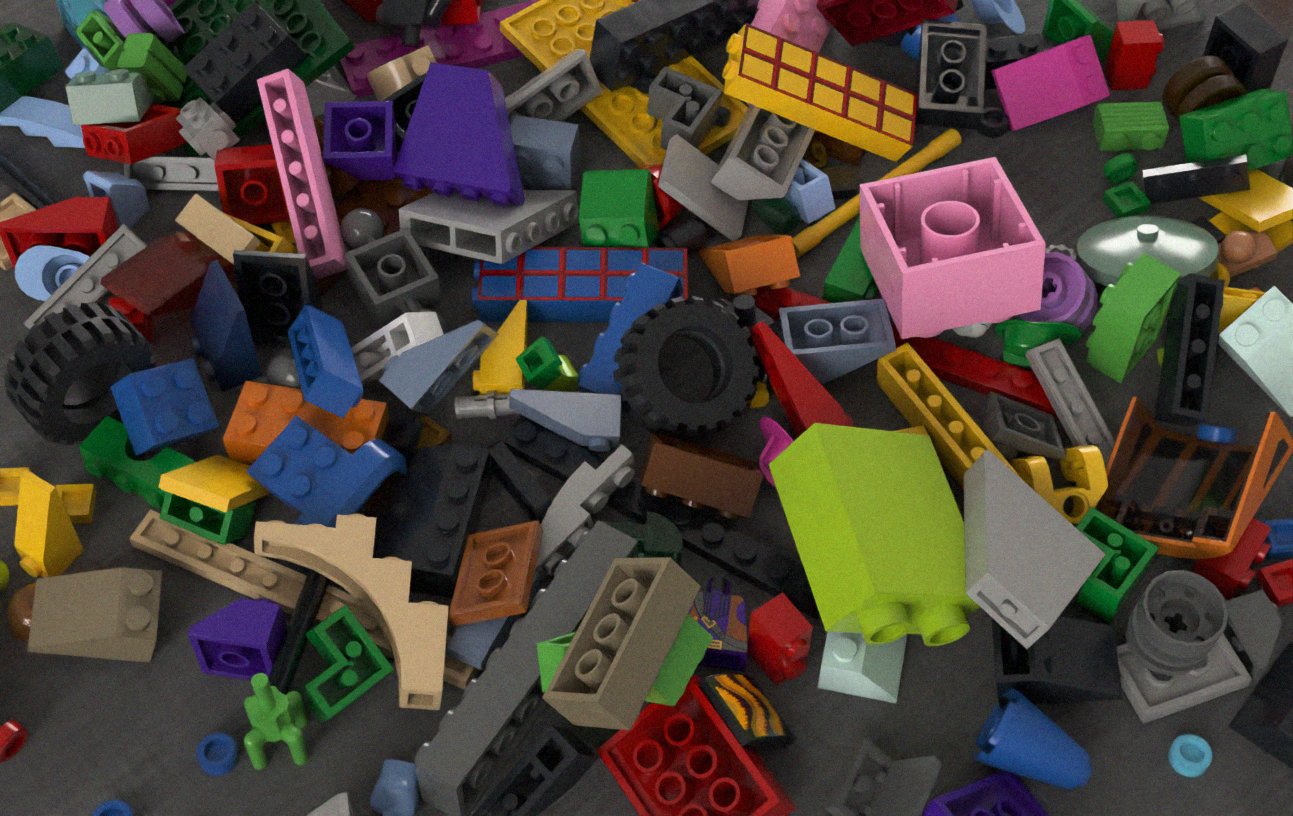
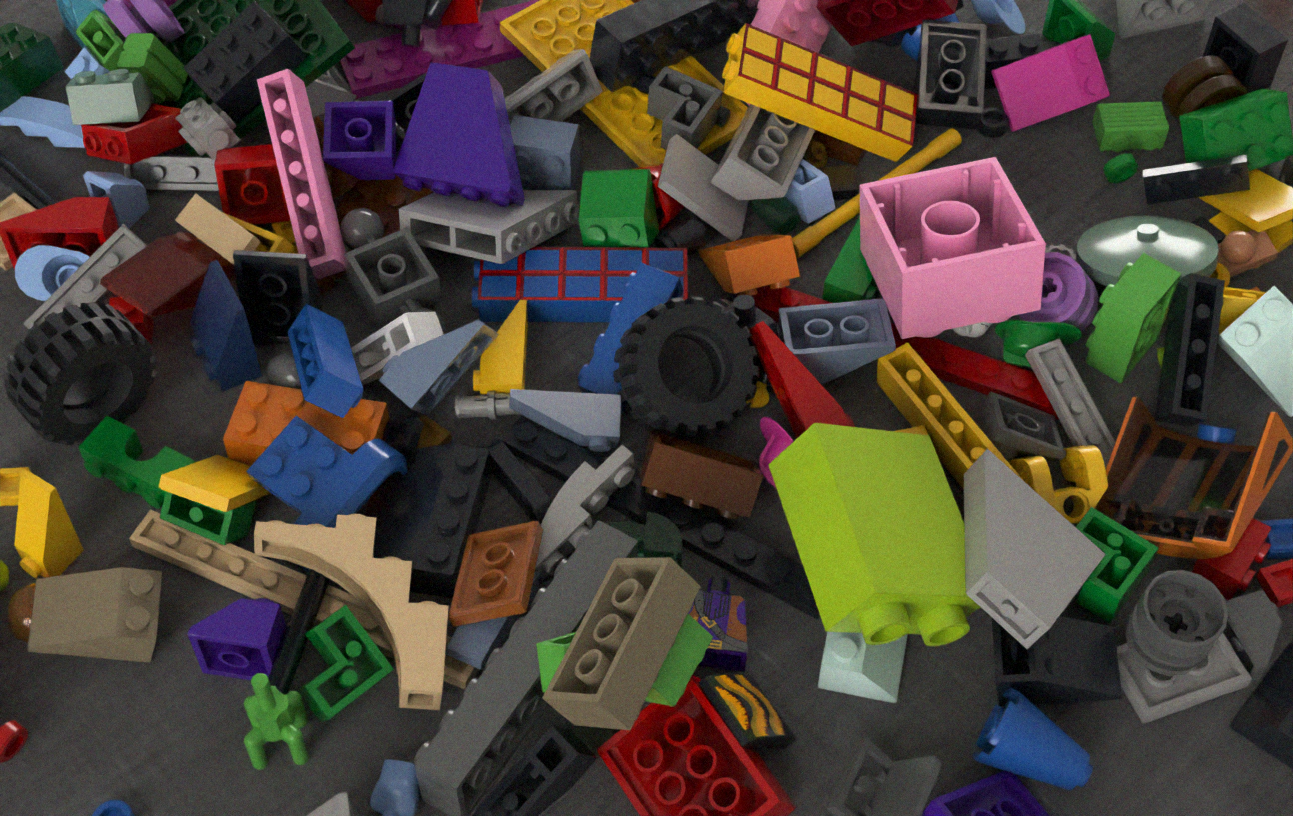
(78, 501): yellow tile -> none
(164, 406): blue brick -> none
(218, 754): blue tile -> none
(399, 72): tan brick -> none
(546, 368): green leg -> none
(779, 639): red brick -> none
(1126, 200): green tile -> none
(1133, 55): red brick -> none
(1190, 755): medium azure tile -> none

